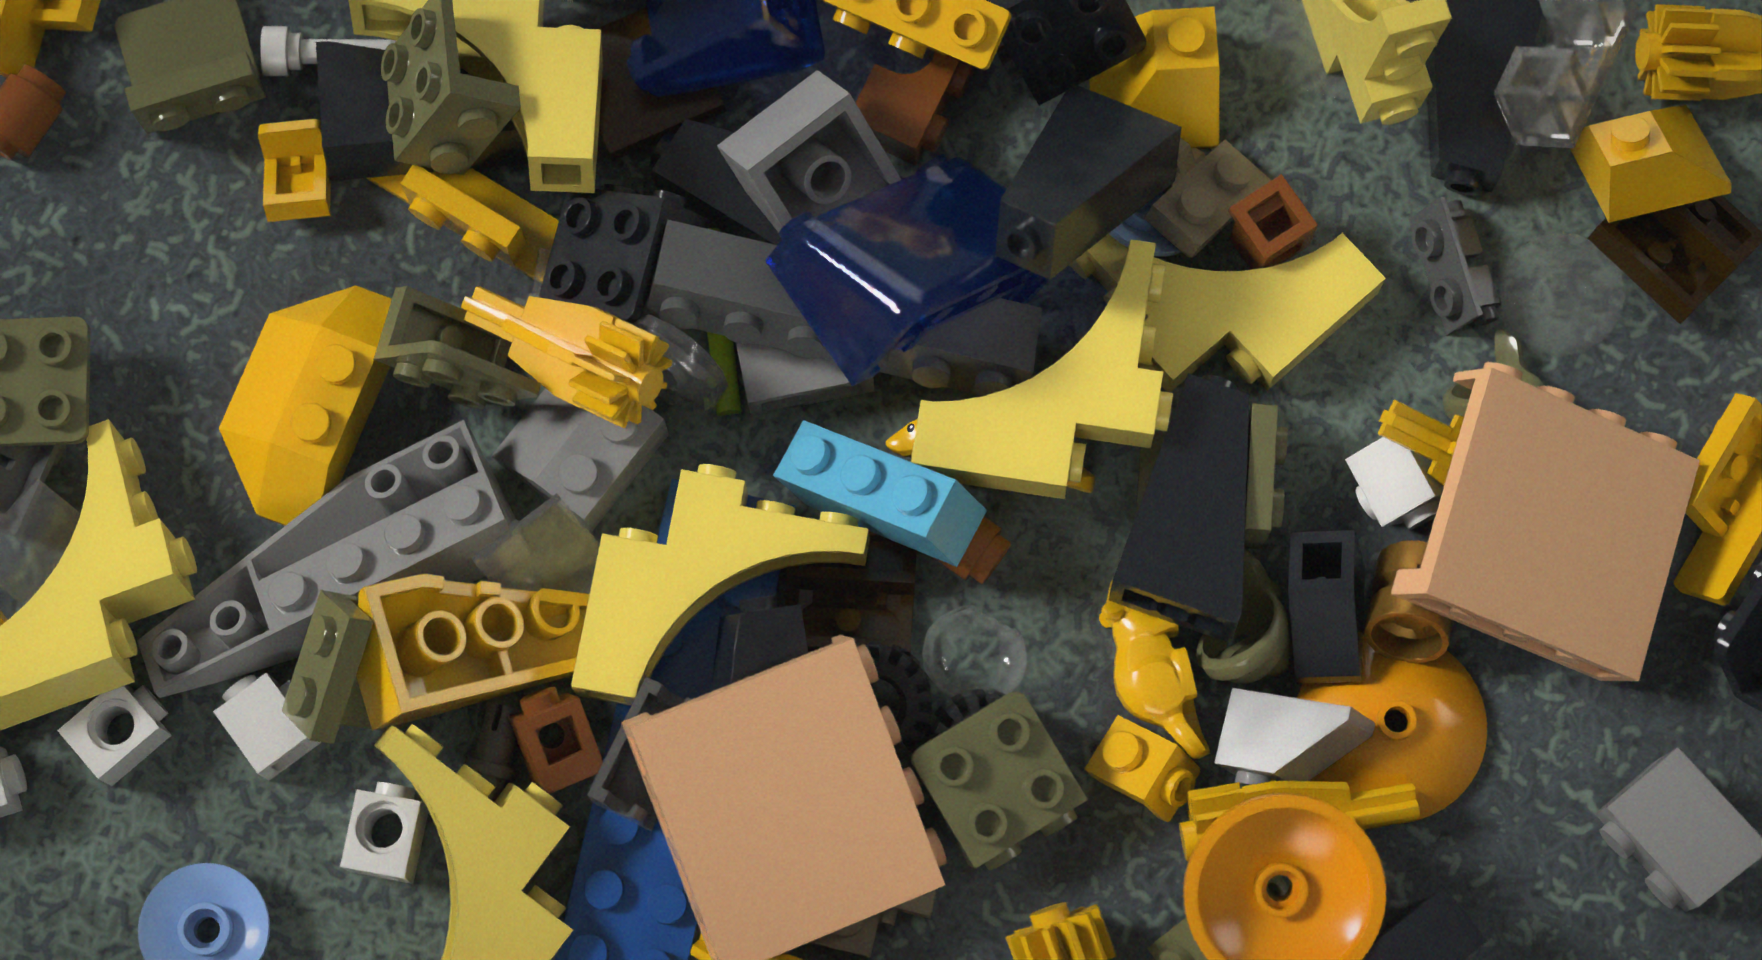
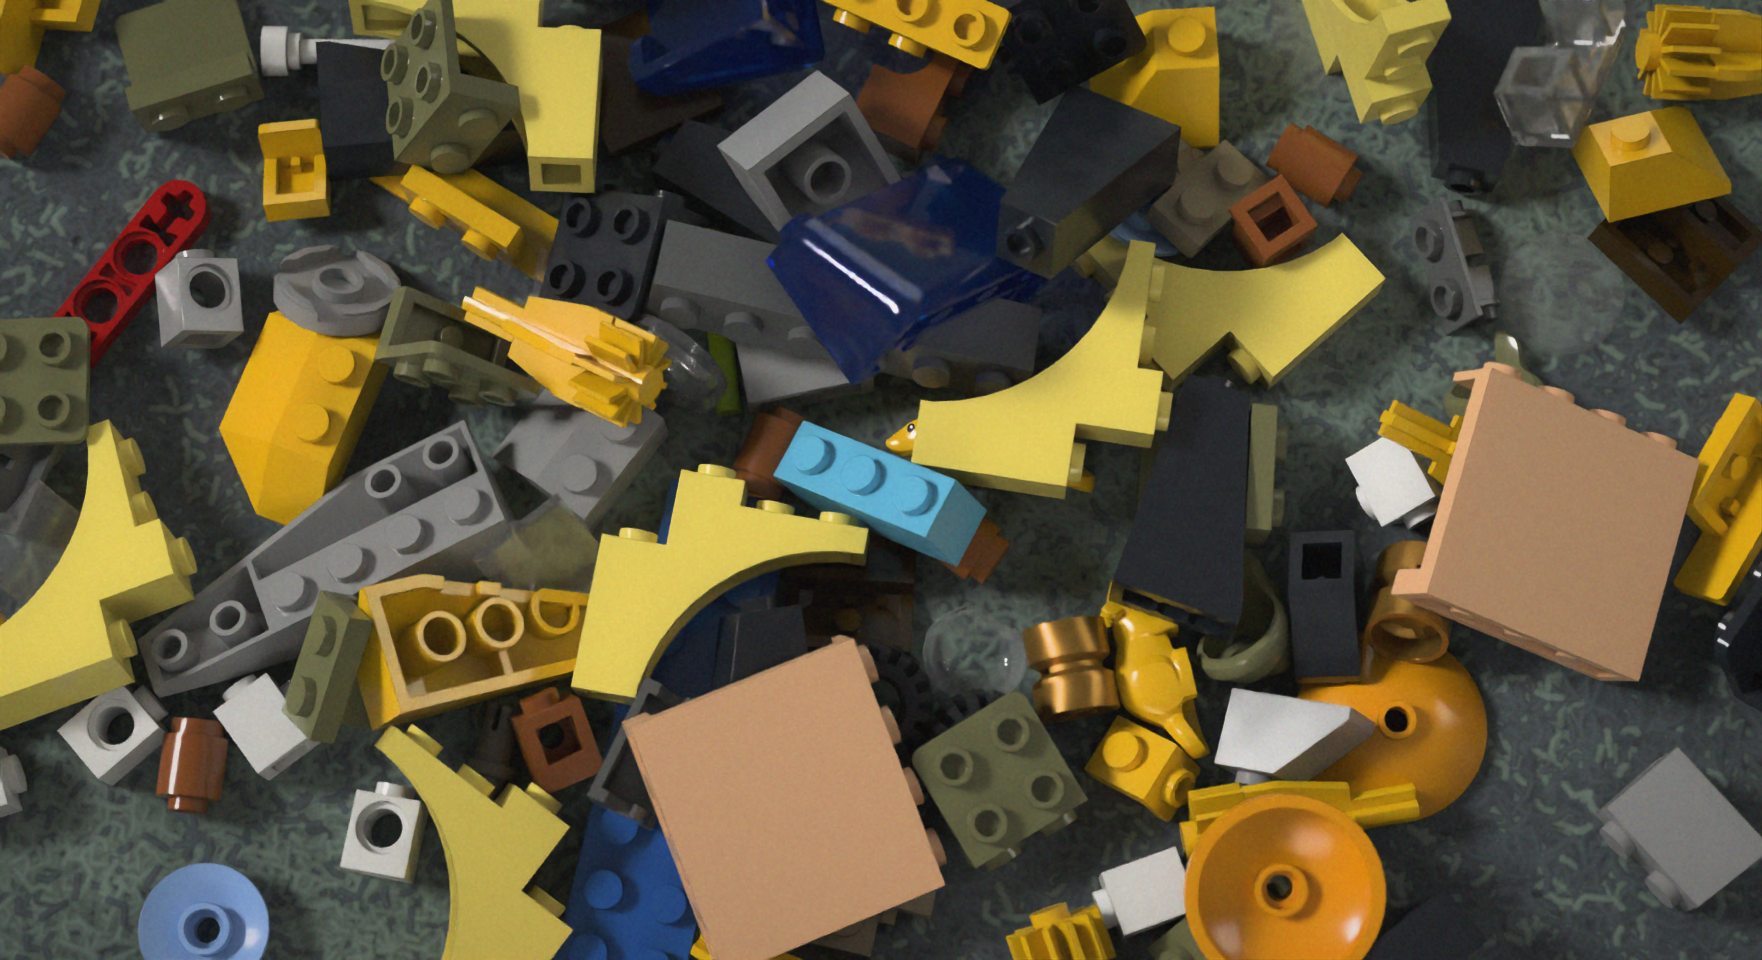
(132, 289): none -> red beam
(183, 320): none -> light grey brick
(192, 765): none -> dark orange brick
(334, 291): none -> light grey tile
(764, 450): none -> dark orange brick
(1071, 669): none -> pearl gold wheel
(1142, 893): none -> white brick
(1315, 165): none -> dark orange brick

